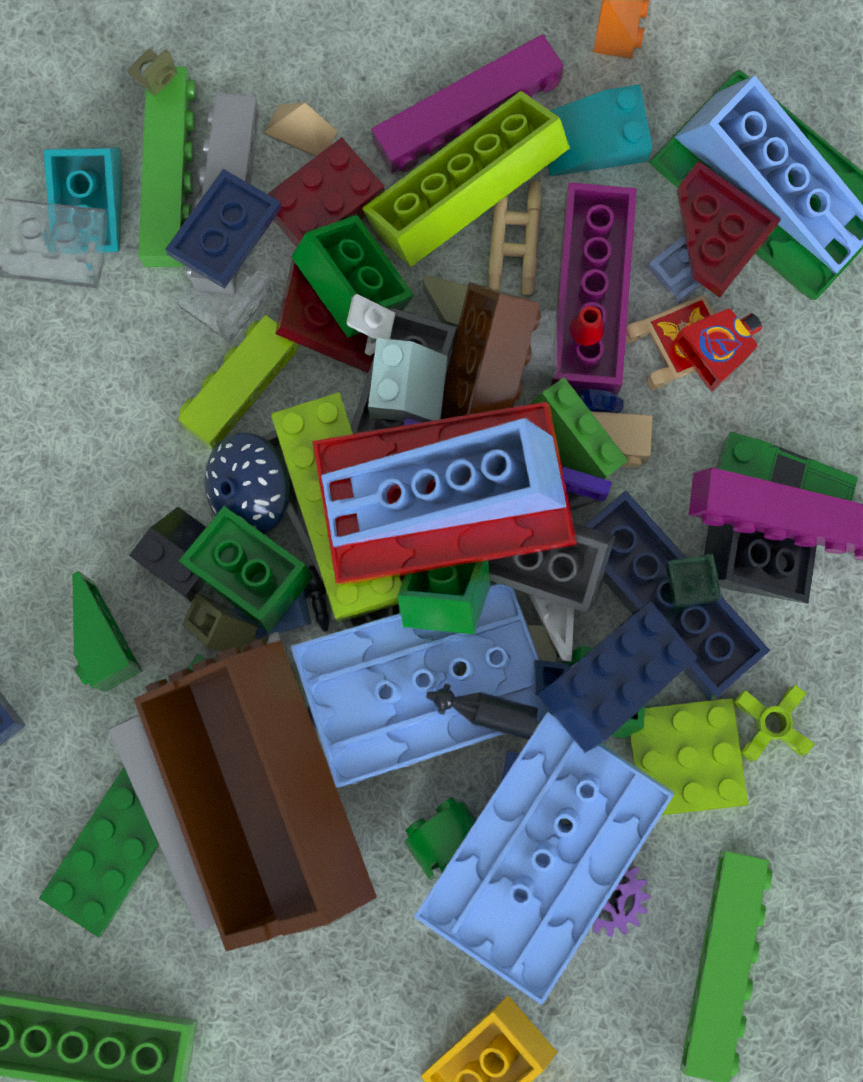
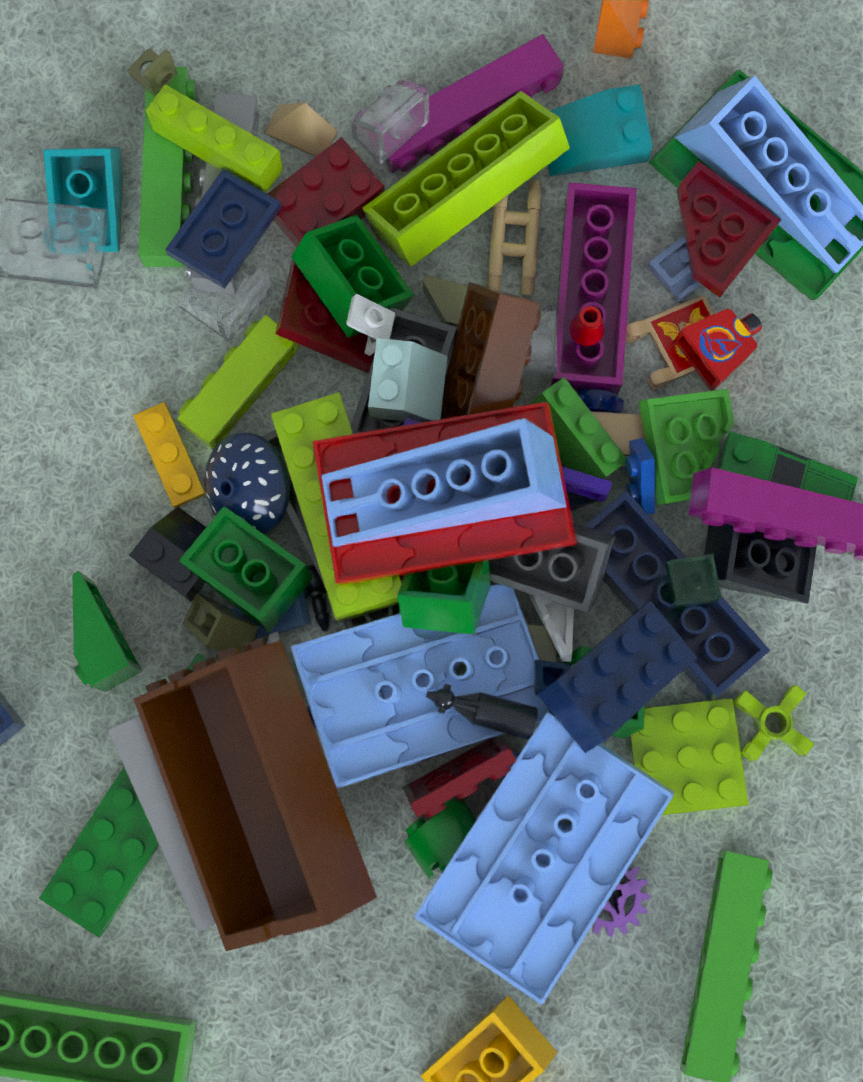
(169, 455): none -> yellow plate
(214, 138): none -> lime brick
(391, 119): none -> clear slope
(459, 776): none -> dark red plate
(641, 469): none -> blue plate
(684, 438): none -> bright green plate

